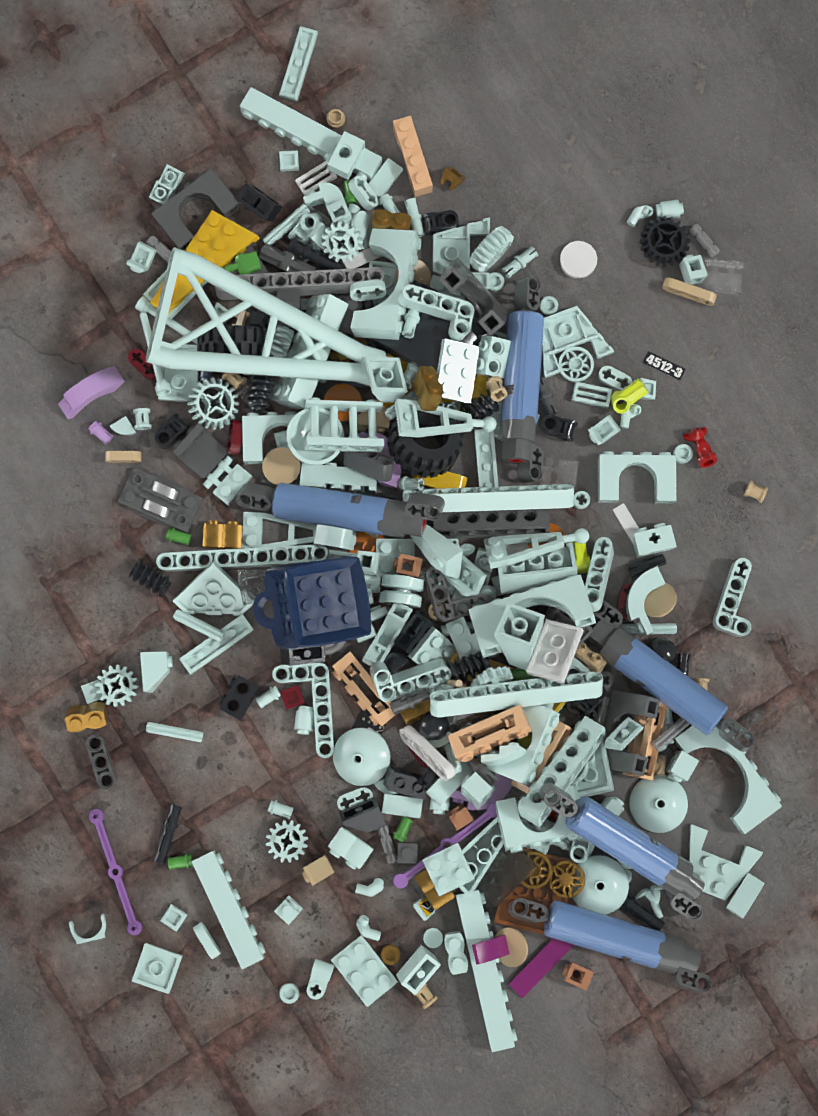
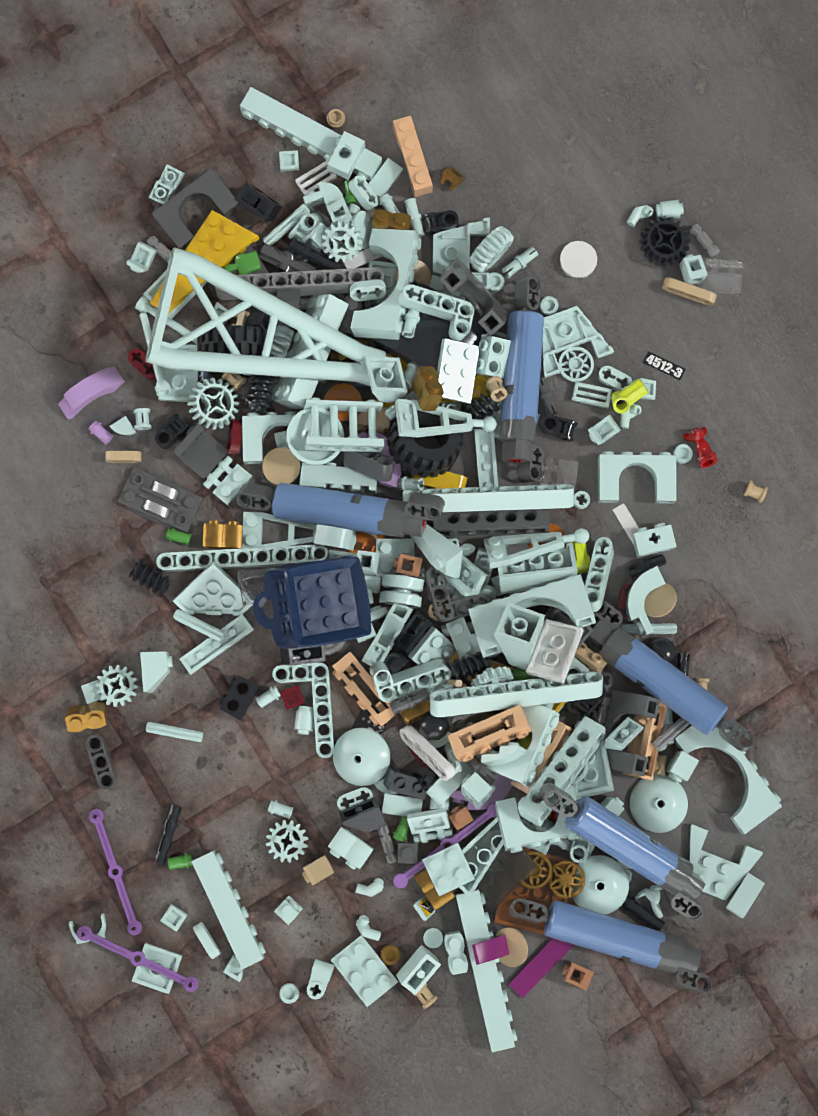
(85, 933): none -> medium lavender piece
(234, 969): none -> light aqua tile
(298, 64): light aqua tile -> none
(428, 821): none -> light aqua plate
(735, 596): light aqua beam -> none

